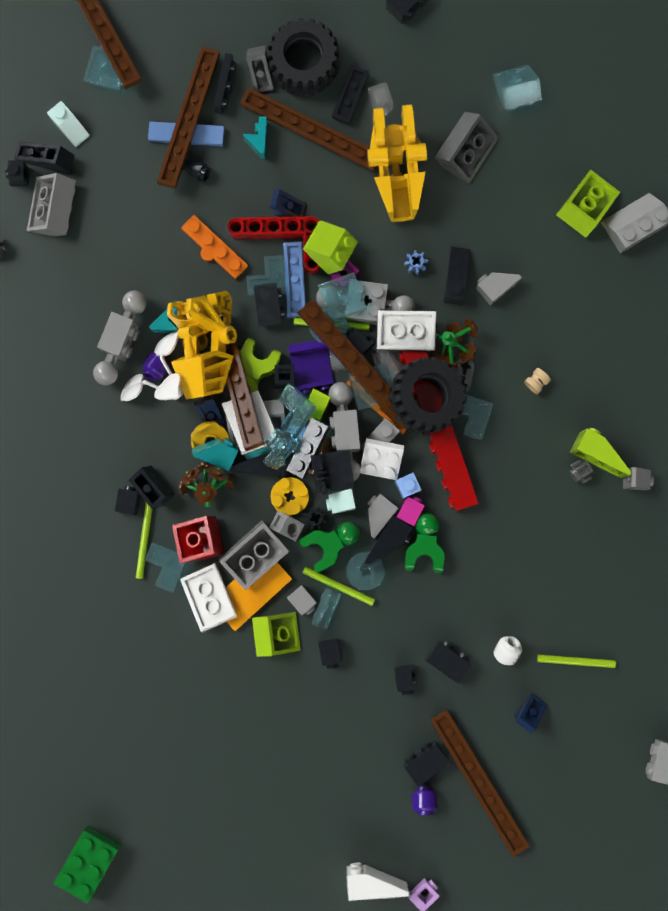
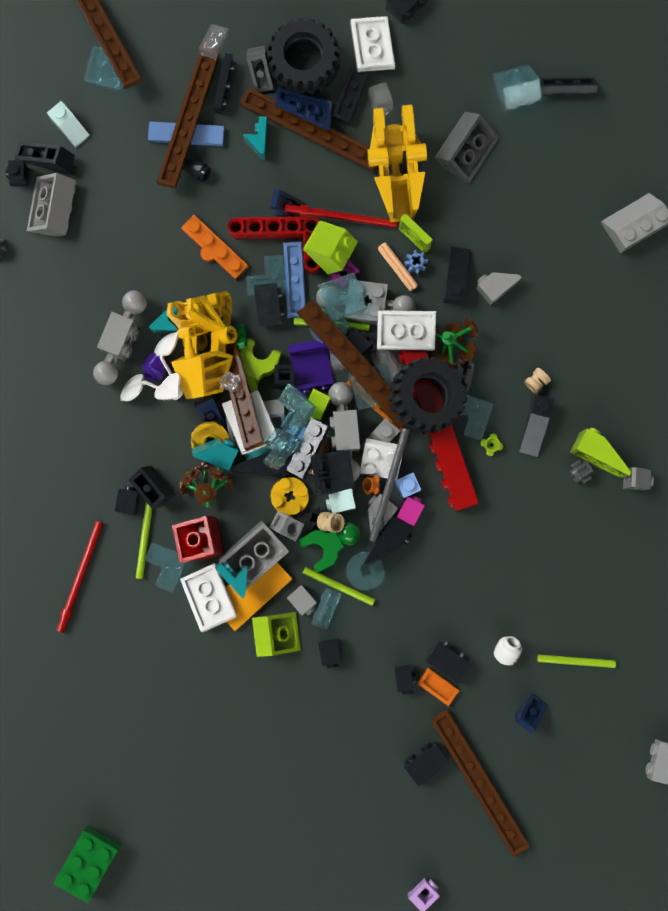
(66, 613): none -> red bar
(213, 41): none -> clear plate
(226, 378): none -> clear plate
(237, 581): none -> teal slope
(241, 341): none -> green axle
(304, 211): none -> red bar
(305, 106): none -> dark blue wing
(330, 522): none -> tan wheel
(371, 485): none -> orange plate
(371, 883): white slope -> none
(372, 44): none -> white tile
(378, 521): none -> dark grey bar
(397, 266): none -> light nougat axle
(415, 233): none -> lime tile
(424, 801): dark purple head -> none
(425, 543): green piece -> none
(438, 686): none -> orange tile
(492, 439): none -> lime plate
(536, 425): none -> slope
(568, 85): none -> black plate
(588, 203): lime slope -> none

